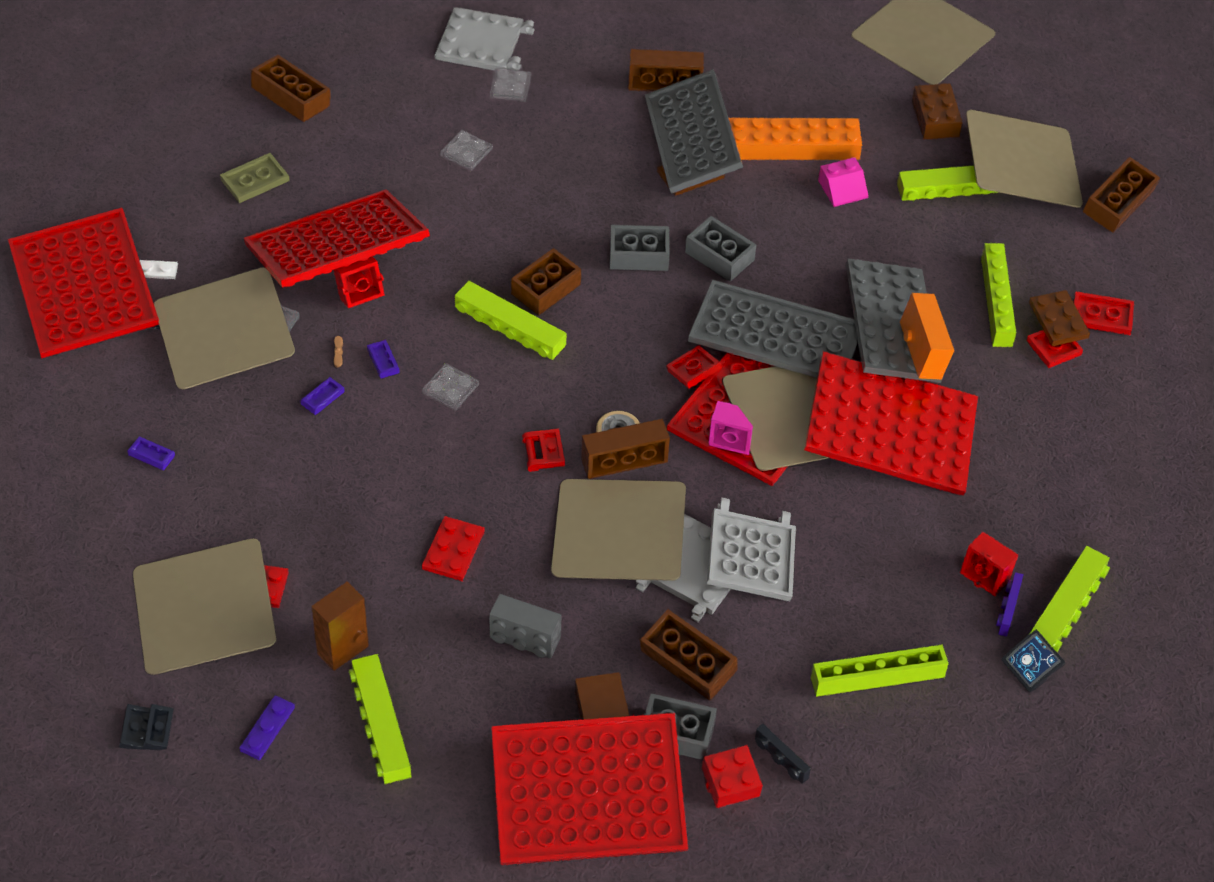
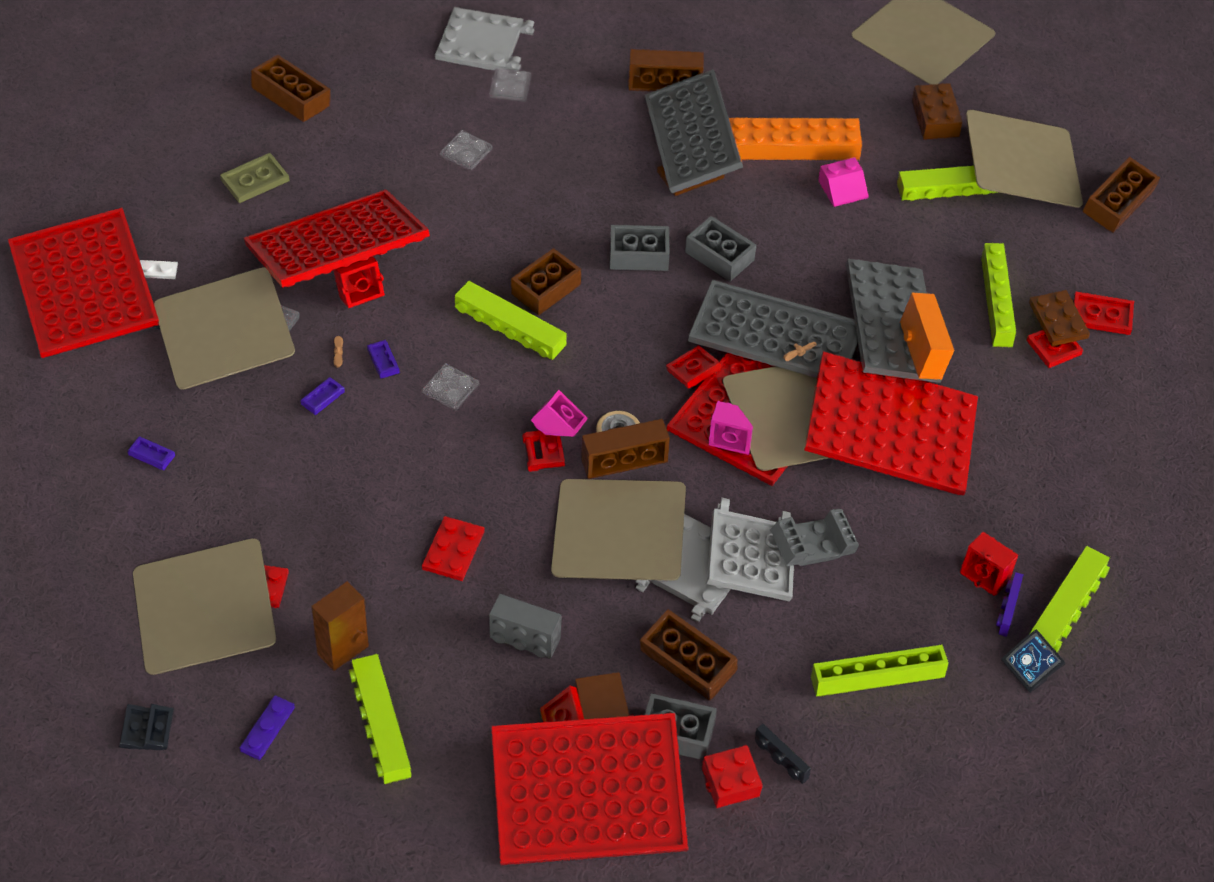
(559, 417): none -> dark pink slope
(563, 707): none -> red plate
(800, 351): none -> medium nougat piece
(814, 540): none -> dark grey plate

